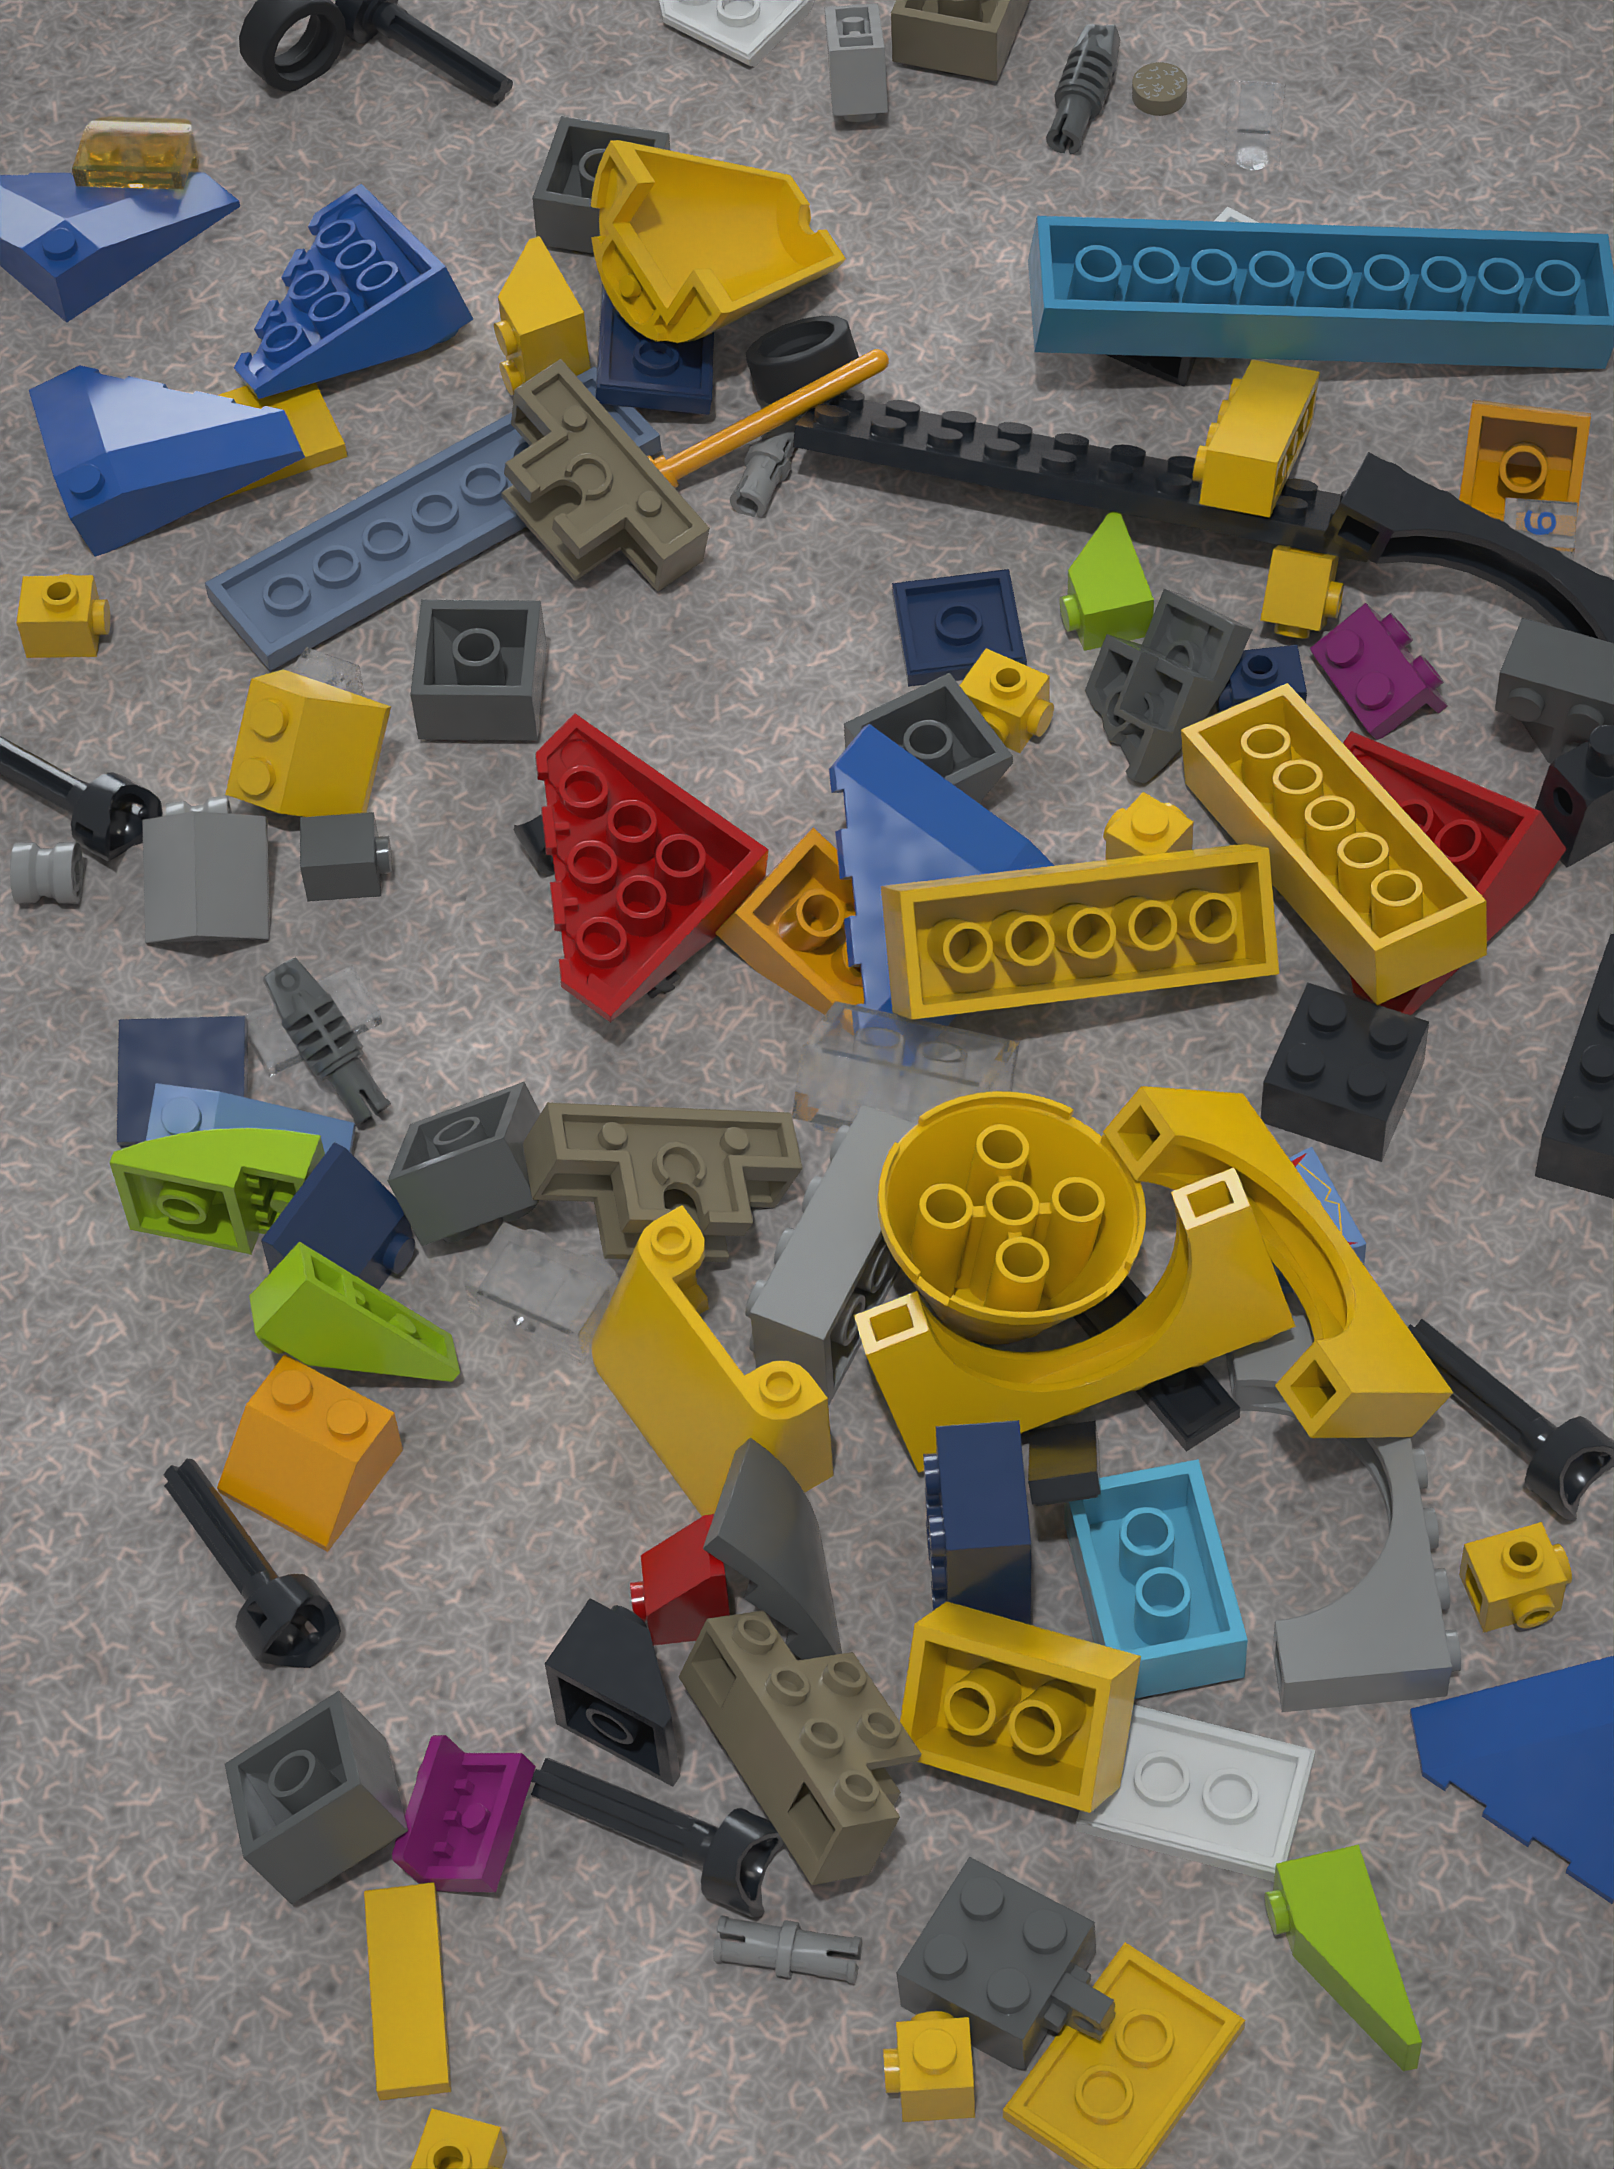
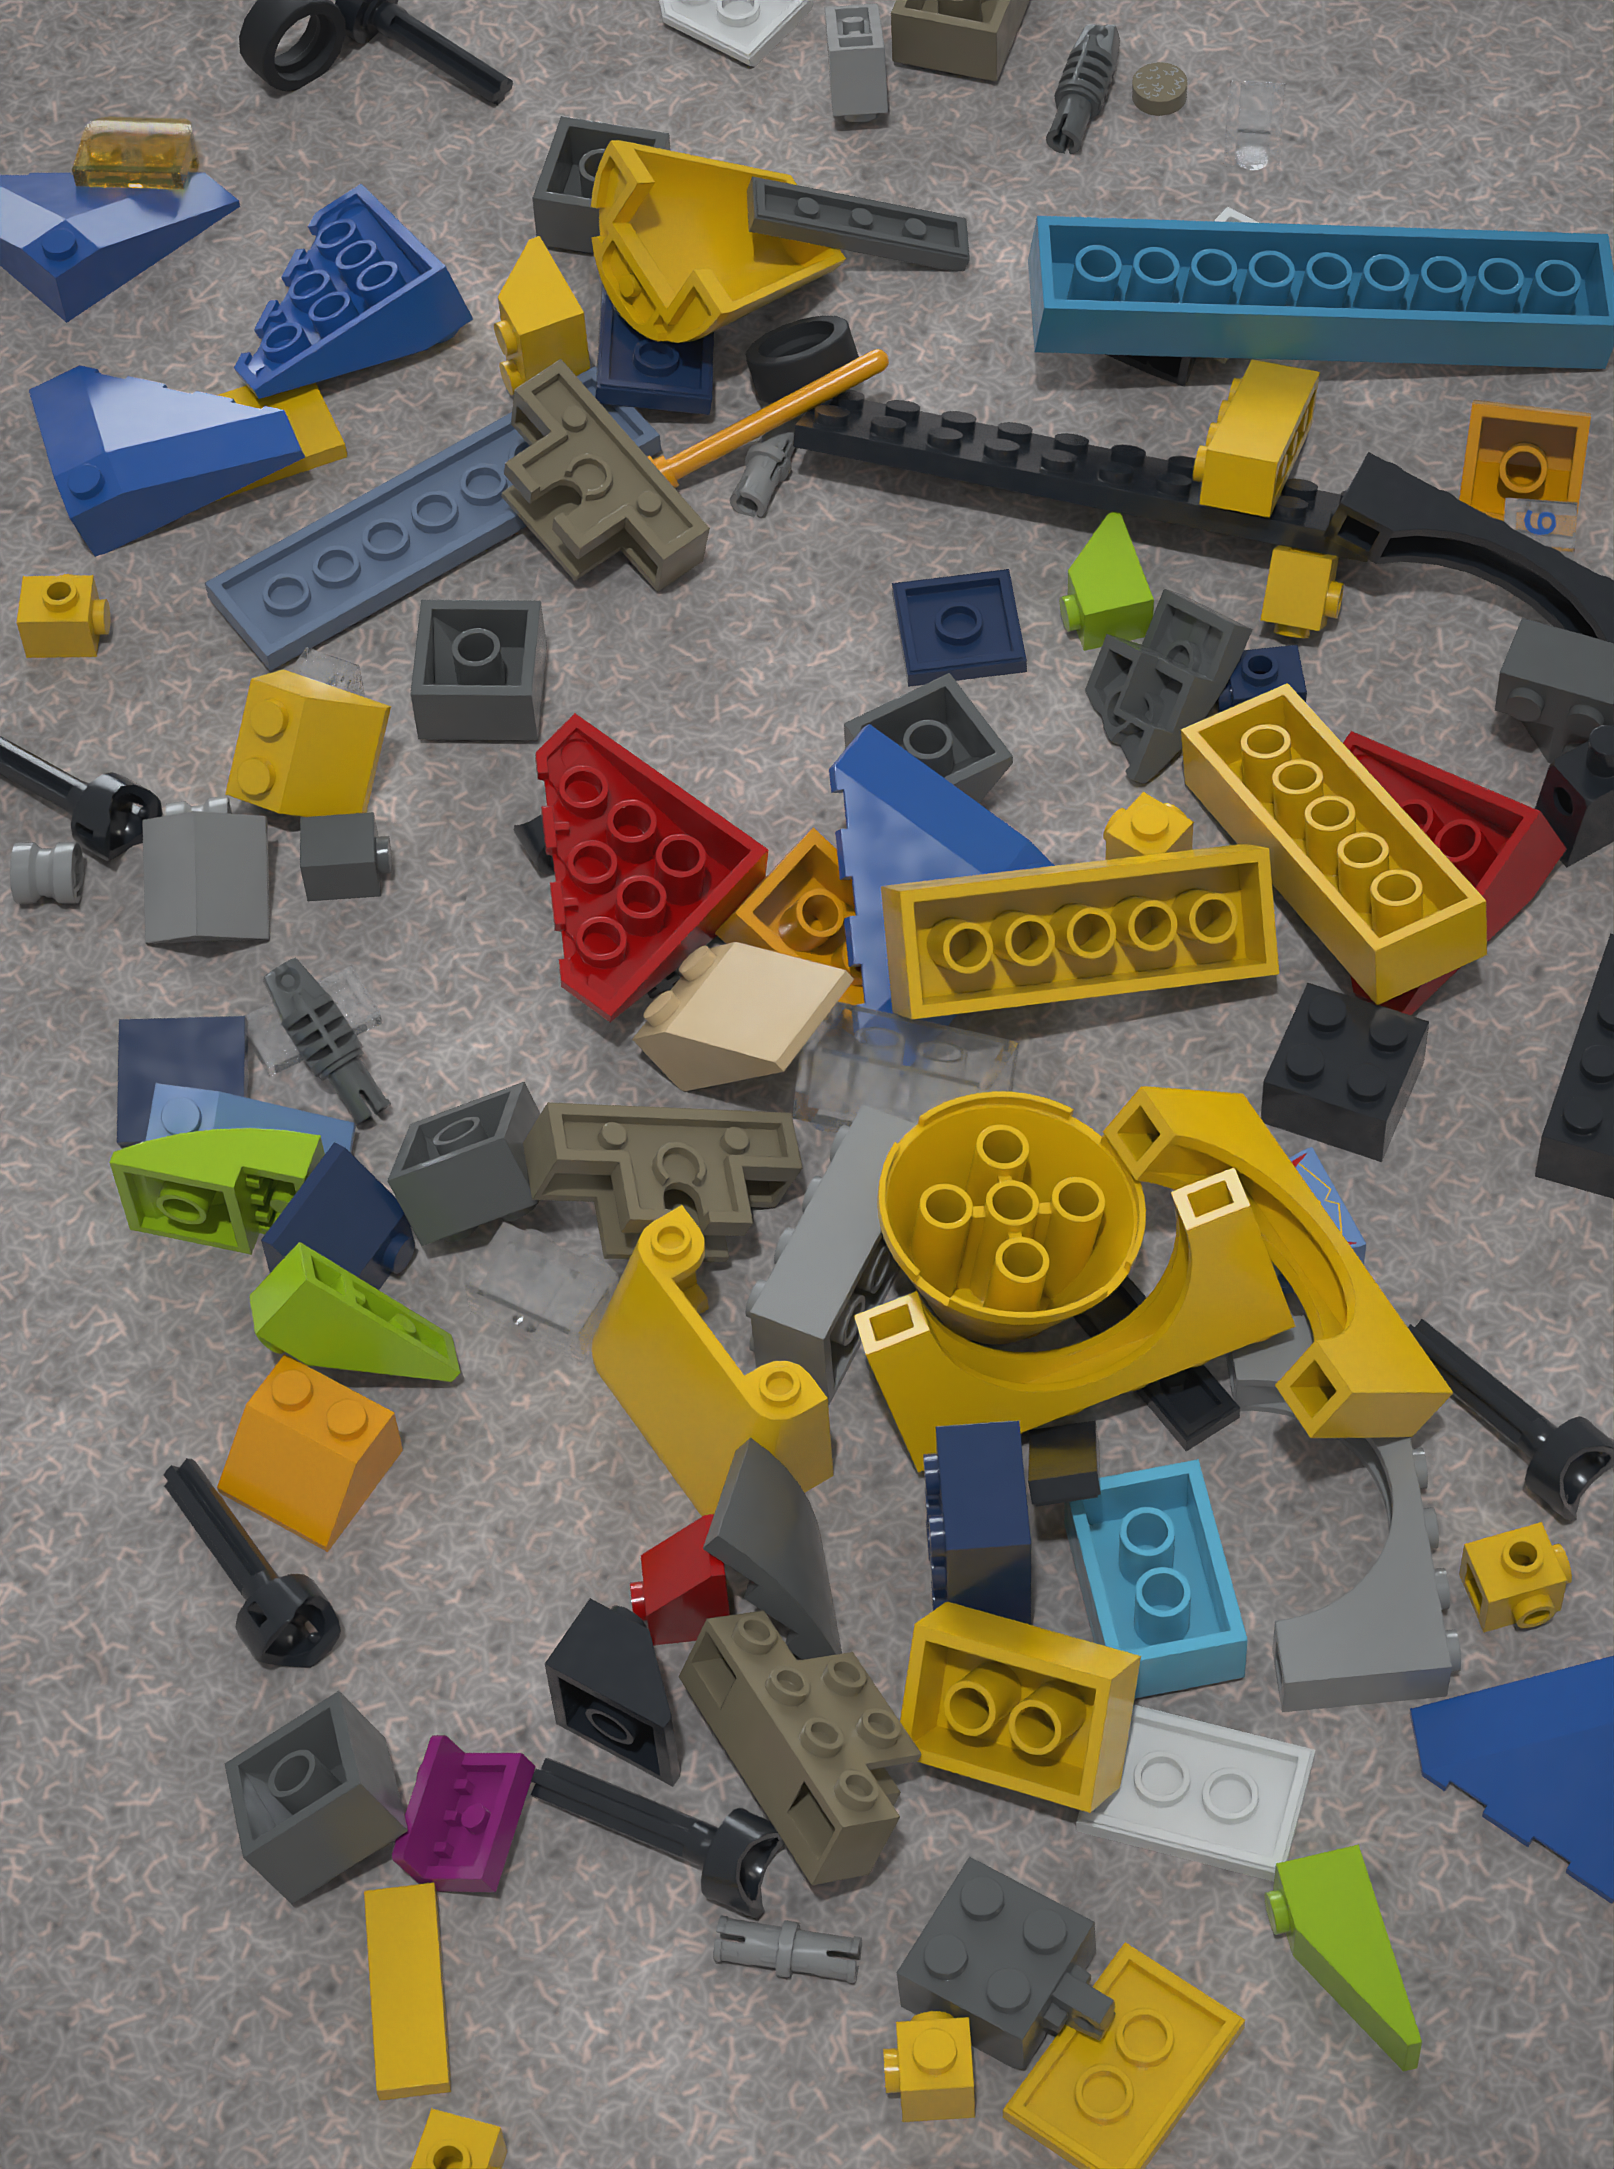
(737, 1014): none -> tan slope
(857, 224): none -> dark grey tile
(1010, 698): yellow brick -> none
(1376, 671): magenta bracket -> none

